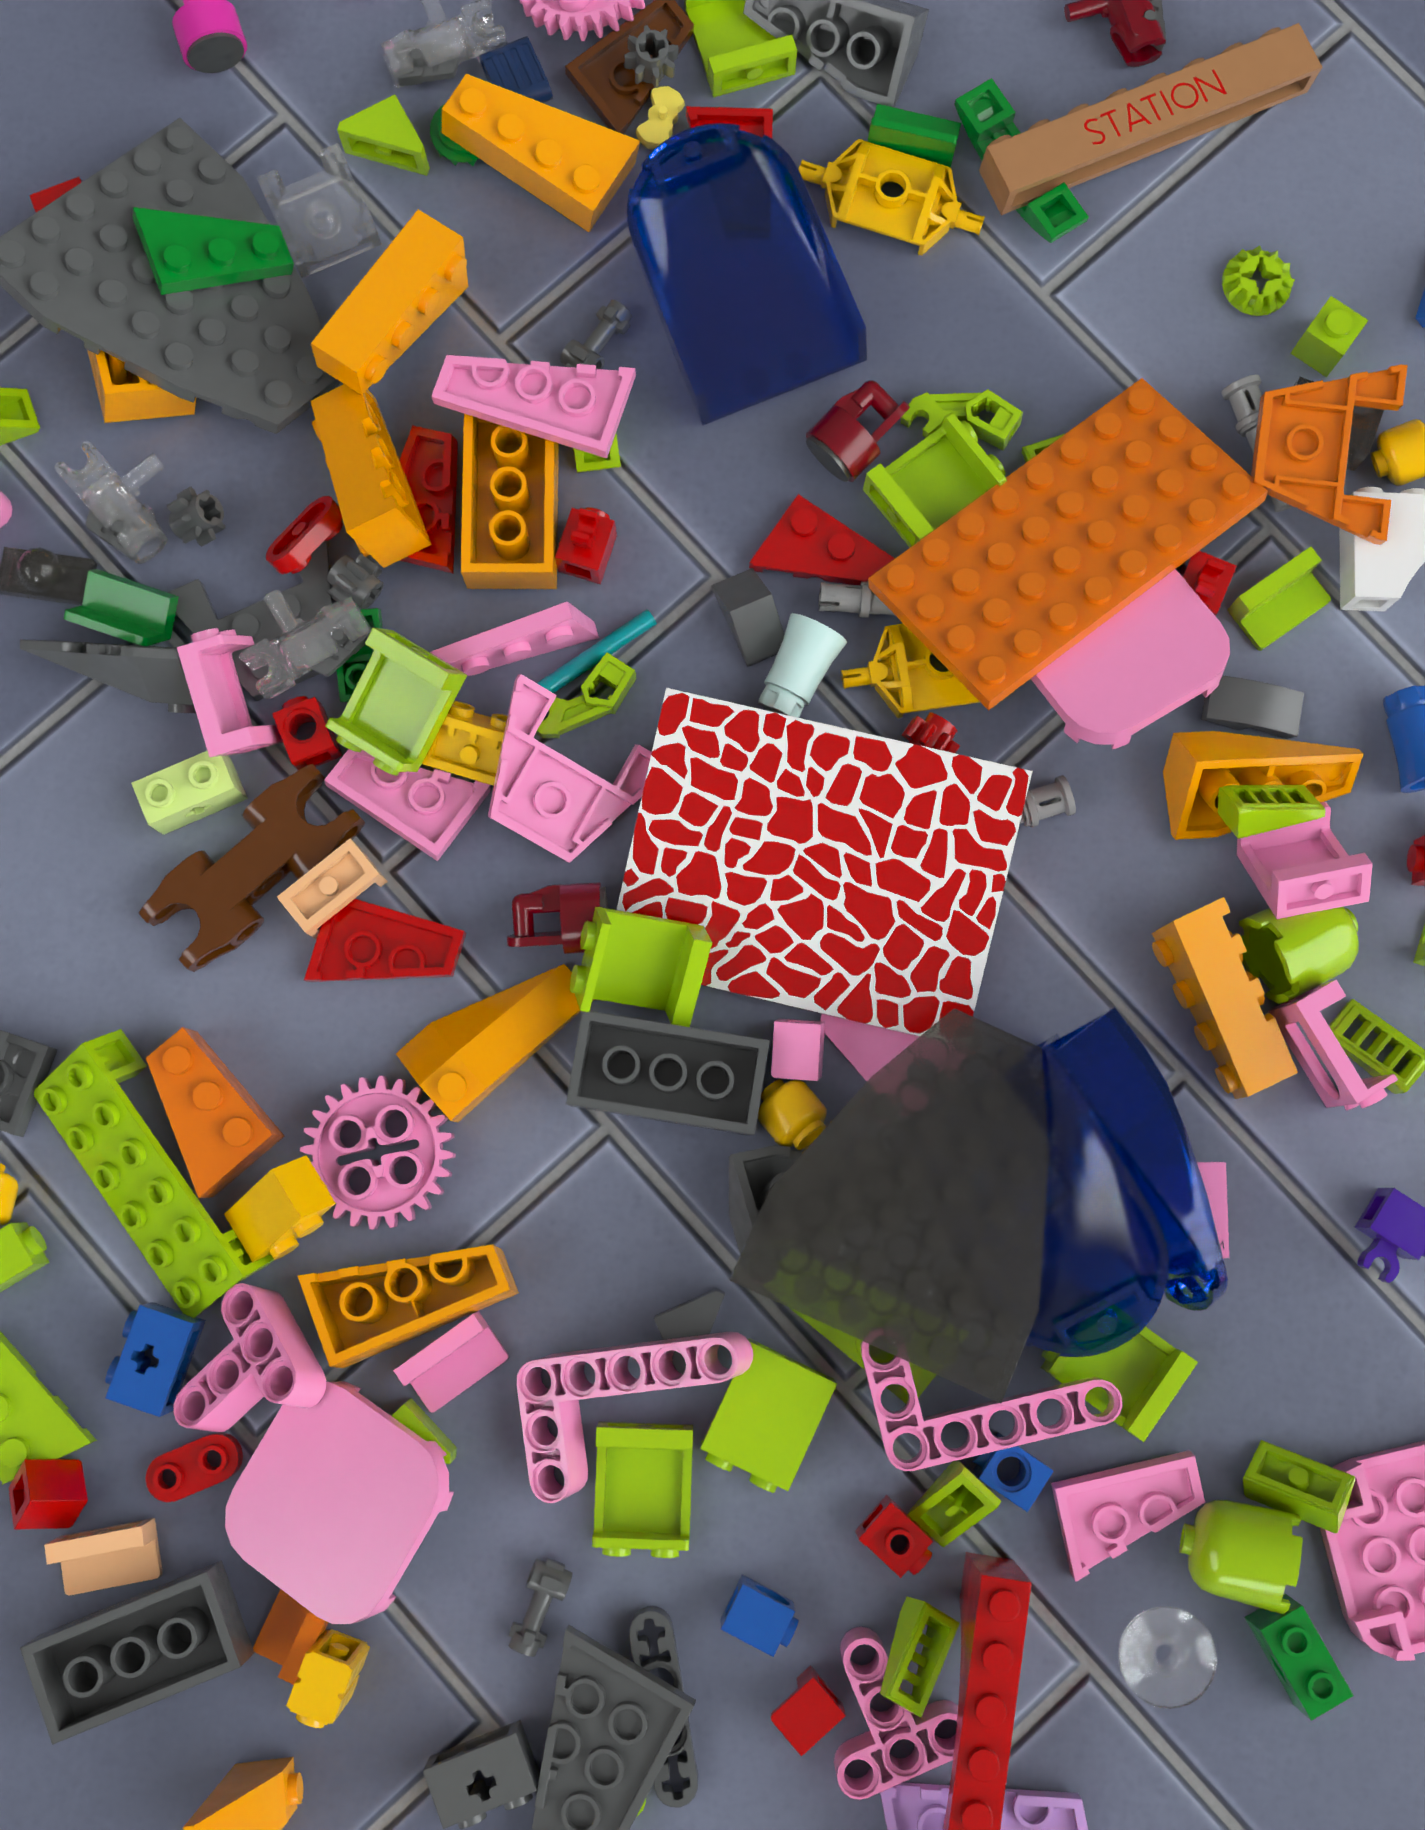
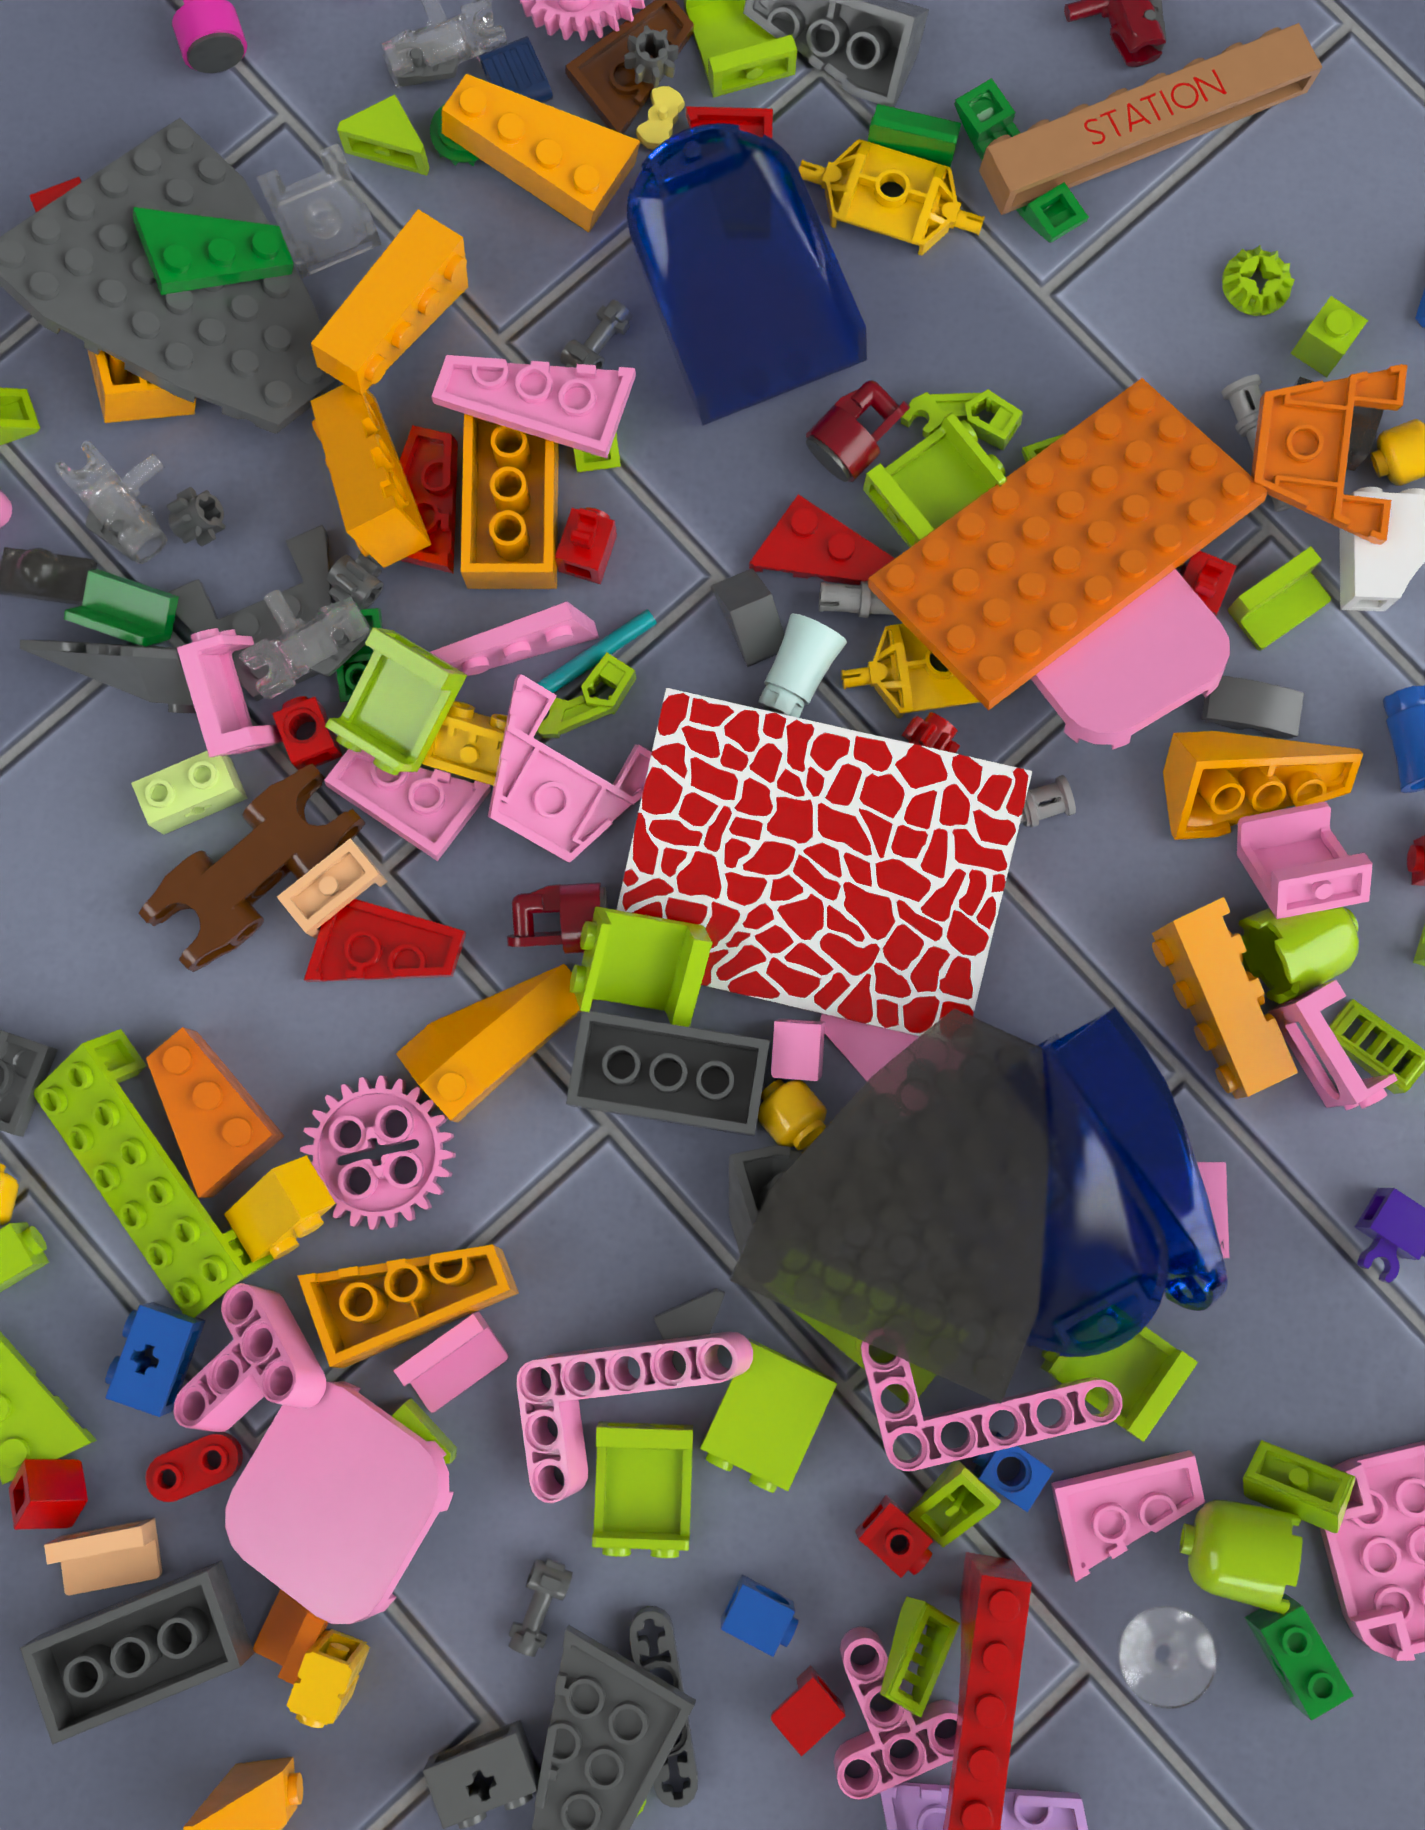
(294, 546): red plate -> none
(1265, 808): lime slope -> none

